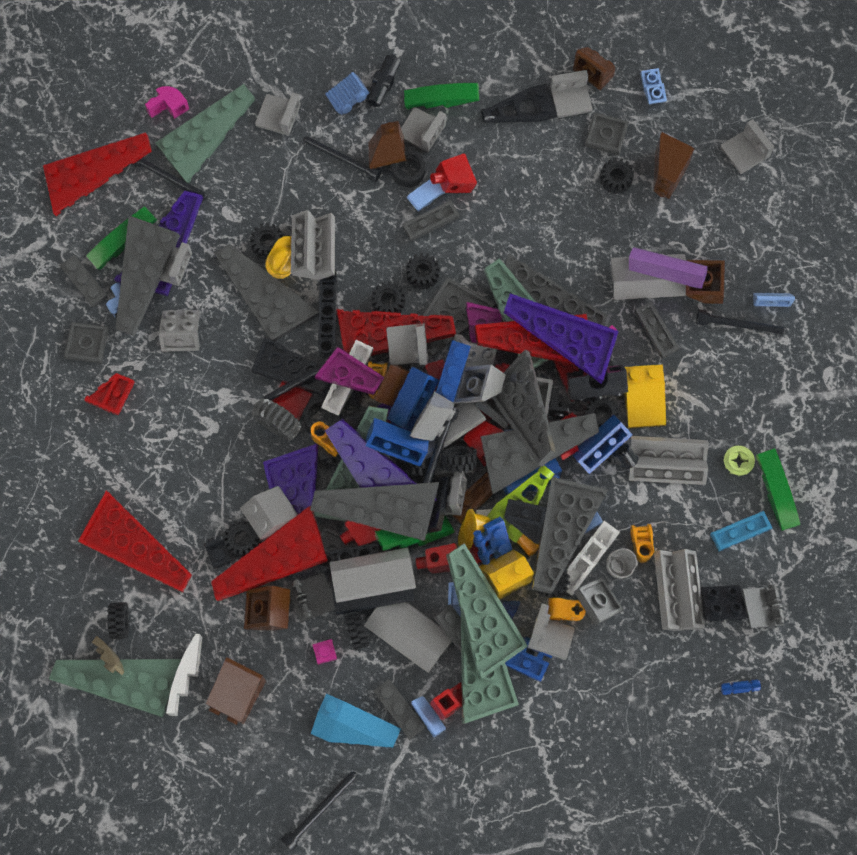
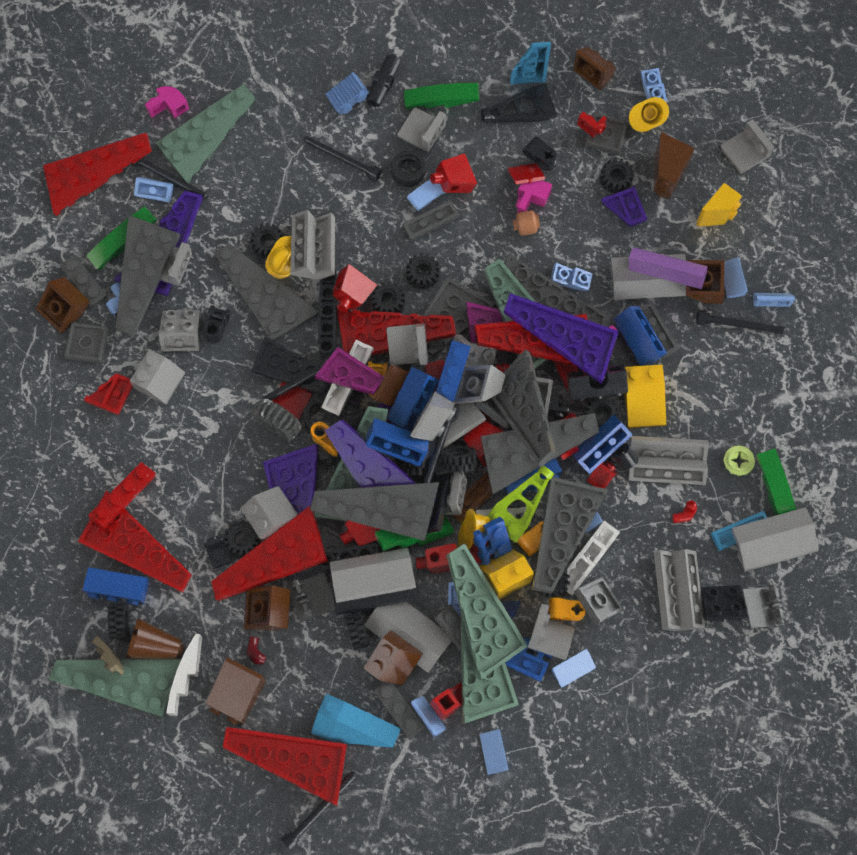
(62, 304): none -> reddish brown slope
(115, 586): none -> blue brick
(122, 496): none -> red plate
(153, 189): none -> light blue slope
(153, 643): none -> reddish brown cone
(157, 377): none -> light grey slope
(216, 320): none -> black piece
(253, 653): none -> dark red arm
(278, 113): light grey bracket -> none
(301, 761): none -> red wing
(324, 651): dark pink plate -> none
(352, 288): none -> torso
(387, 145): reddish brown slope -> none
(393, 659): none -> reddish brown slope
(493, 752): none -> light blue slope
(526, 173): none -> red piece
(526, 223): none -> nougat head
(526, 518): black wing -> none
(532, 65): none -> dark azure wedge
(534, 192): none -> dark pink brick
(541, 153): none -> black piece
(570, 93): light grey bracket -> none
(571, 278): none -> light blue slope
(573, 668): none -> light blue slope
(589, 124): none -> red bracket
(602, 475): none -> red bracket
(621, 563): light grey hair -> none
(626, 206): none -> dark purple wing
(639, 336): none -> blue brick
(642, 538): light orange piece -> none
(648, 114): none -> yellow piece
(687, 513): none -> red arm
(720, 207): none -> yellow slope
(734, 279): none -> light blue slope
(740, 687): blue axle -> none
(775, 539): none -> light grey slope

